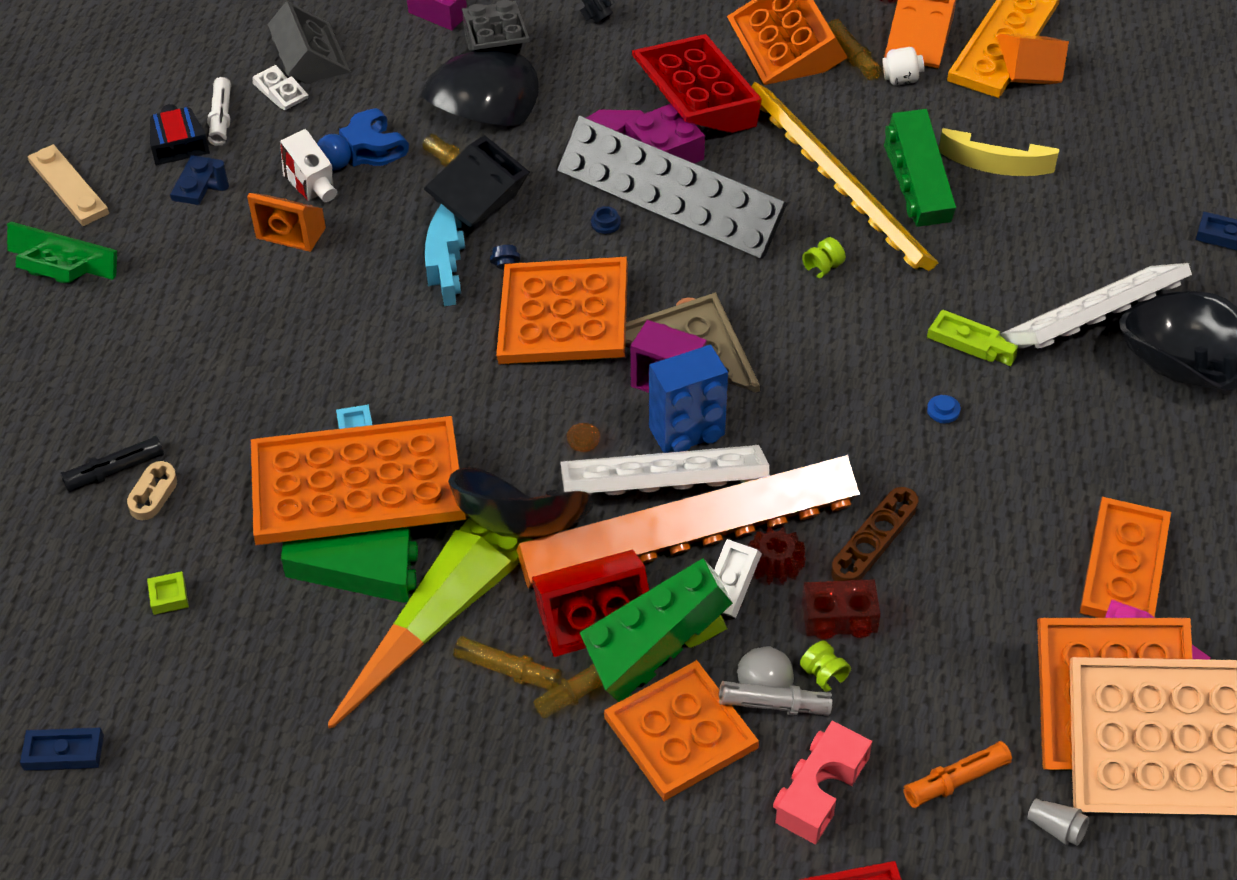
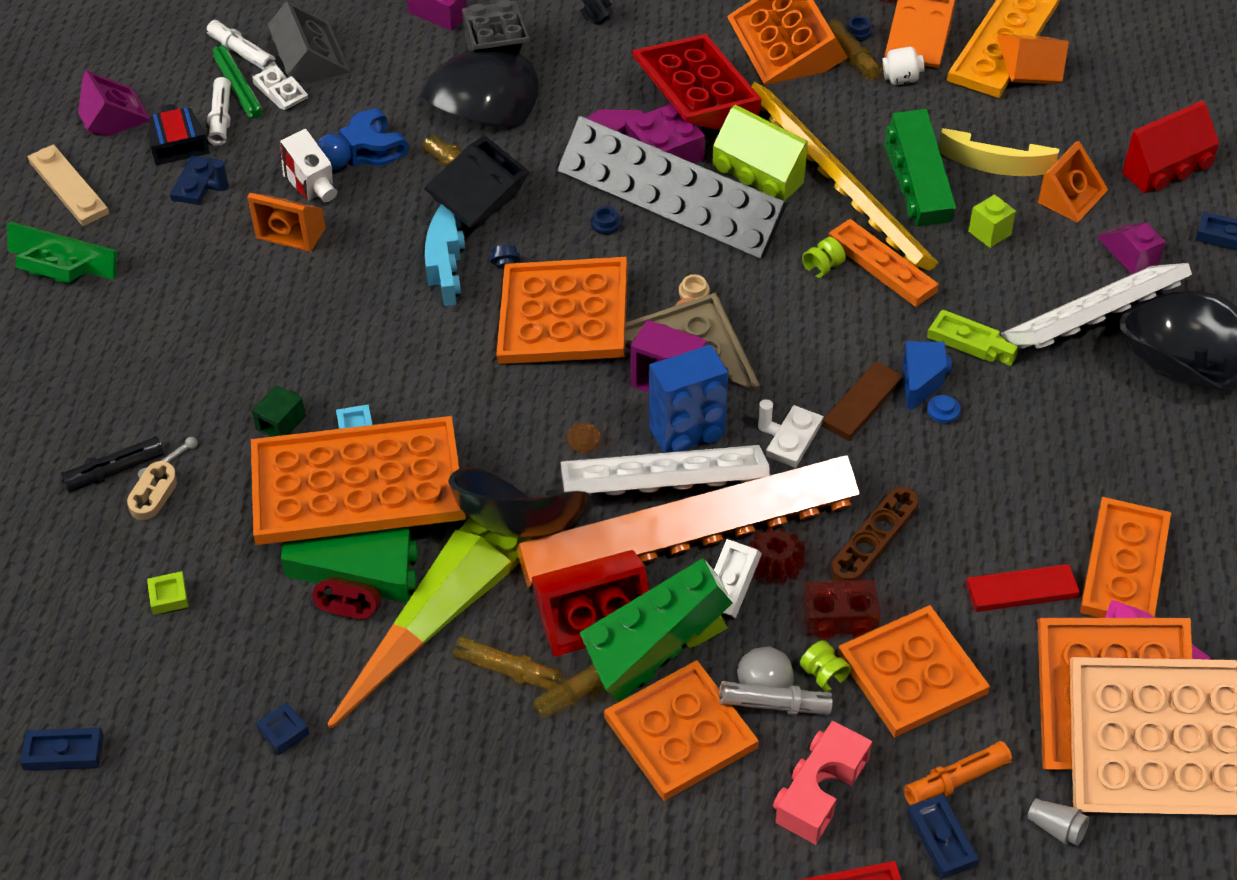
(109, 106): none -> magenta slope
(190, 443): none -> light grey hinge
(234, 41): none -> white pin
(238, 82): none -> green axle
(279, 412): none -> dark green brick
(282, 728): none -> dark blue plate
(346, 606): none -> dark red beam
(693, 287): none -> tan plate
(760, 154): none -> slope
(792, 436): none -> white plate
(860, 27): none -> dark blue plate
(862, 401): none -> reddish brown tile
(884, 263): none -> orange plate
(913, 671): none -> orange plate
(924, 370): none -> blue slope
(942, 836): none -> dark blue plate
(992, 221): none -> lime brick
(1022, 588): none -> red tile
(1072, 184): none -> orange slope
(1134, 245): none -> magenta slope
(1171, 148): none -> red slope

